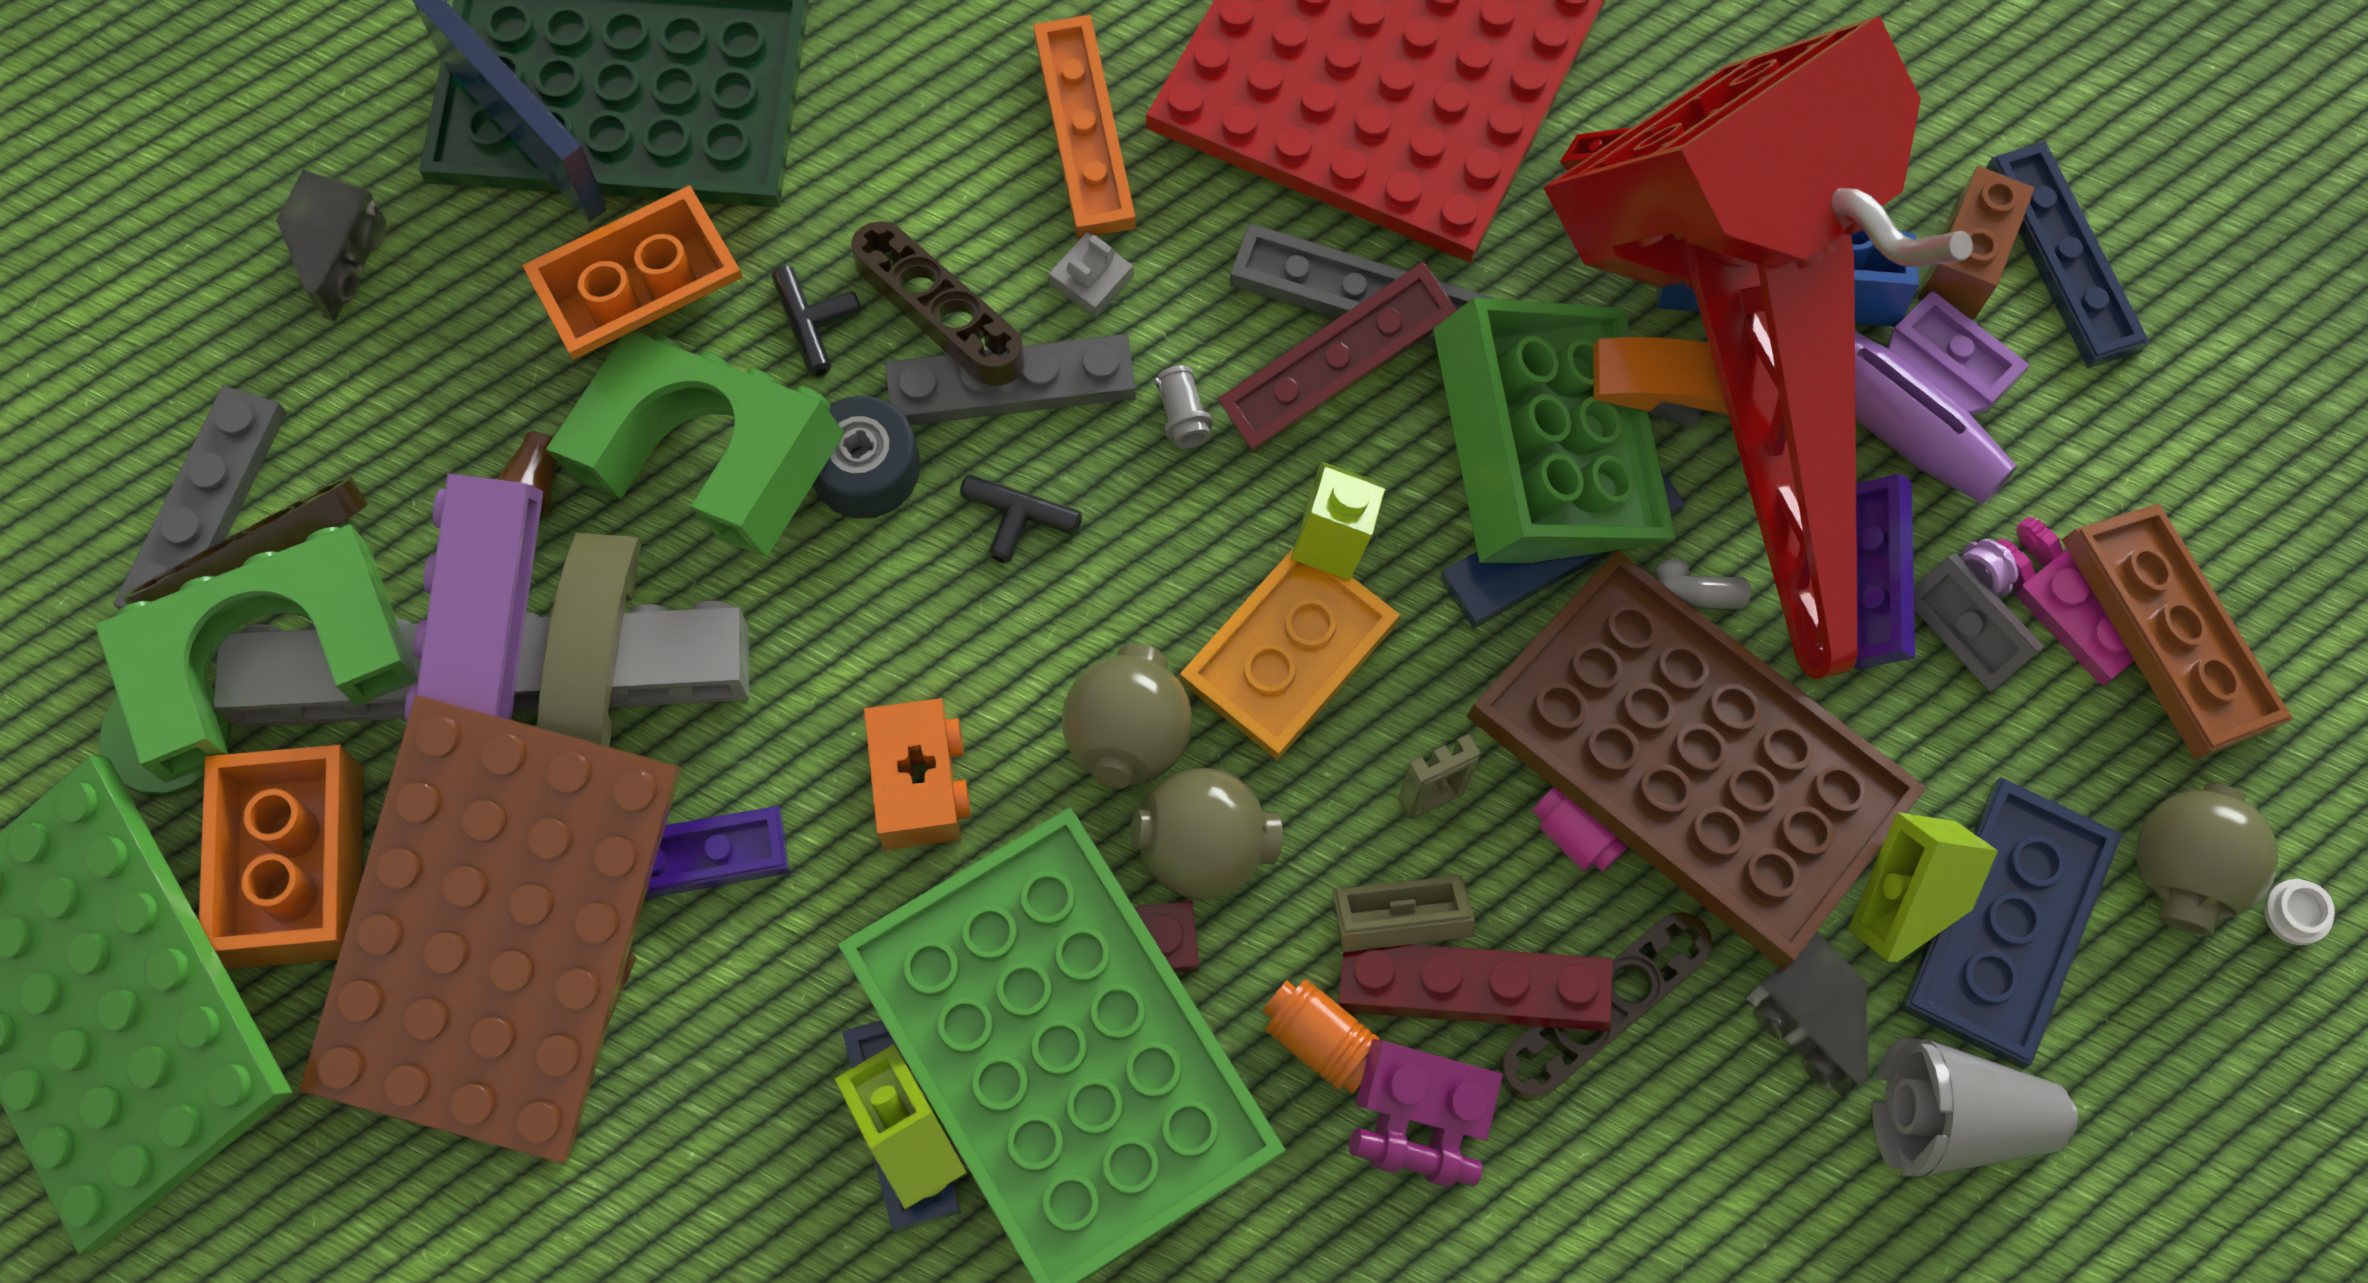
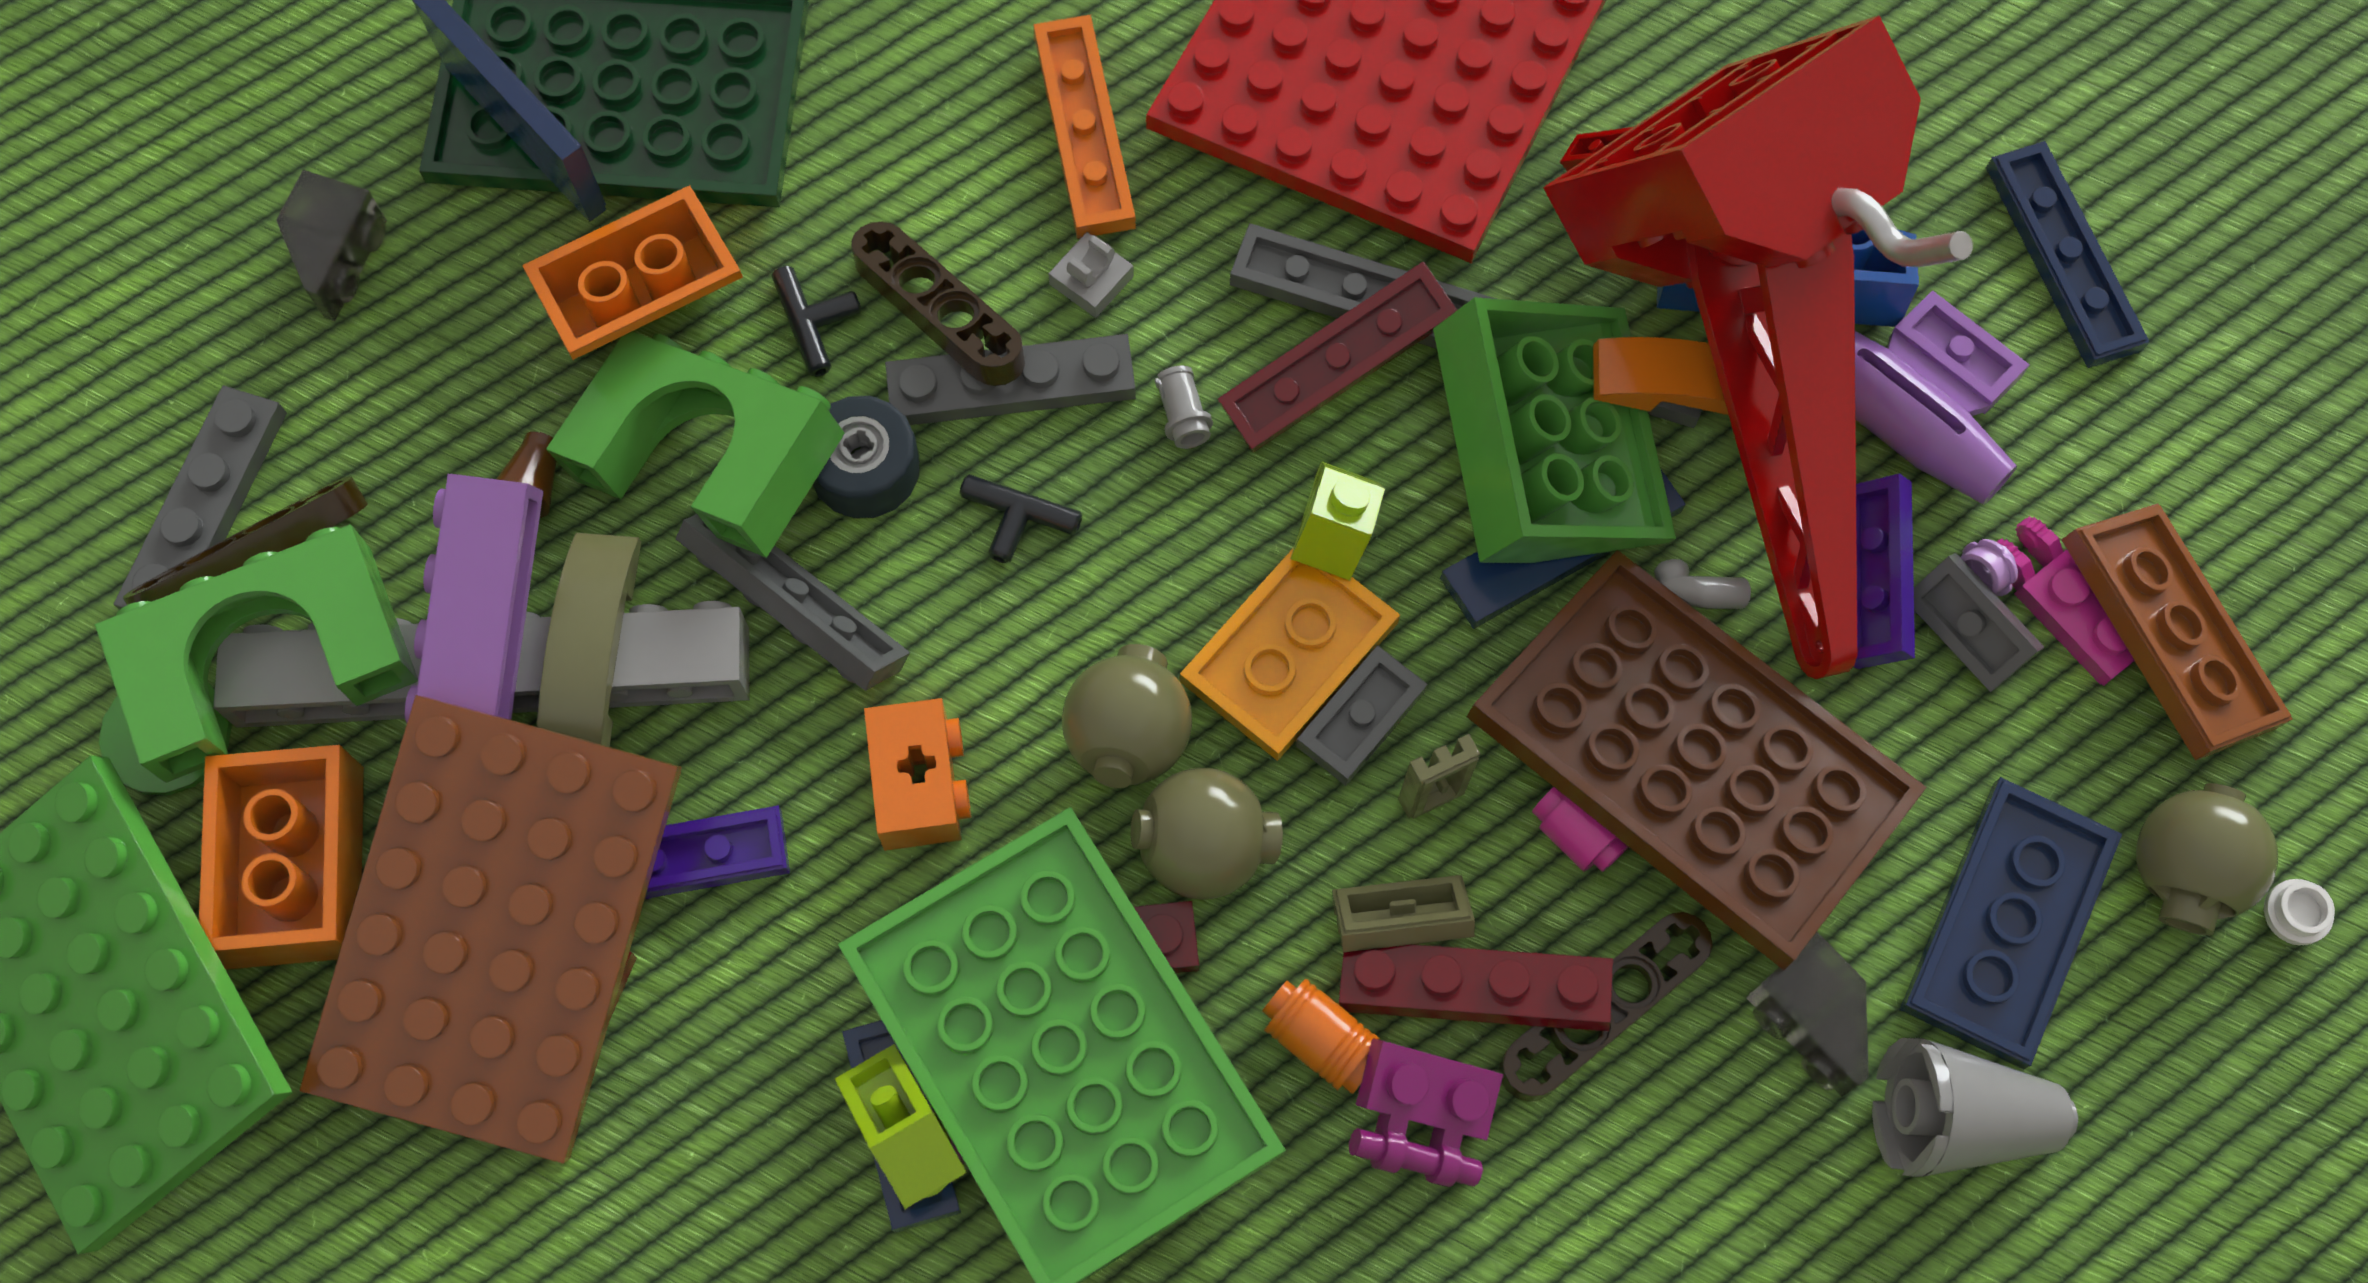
(801, 605): none -> dark grey plate
(1361, 715): none -> dark grey plate
(1920, 884): lime slope -> none
(1991, 214): dark orange brick -> none

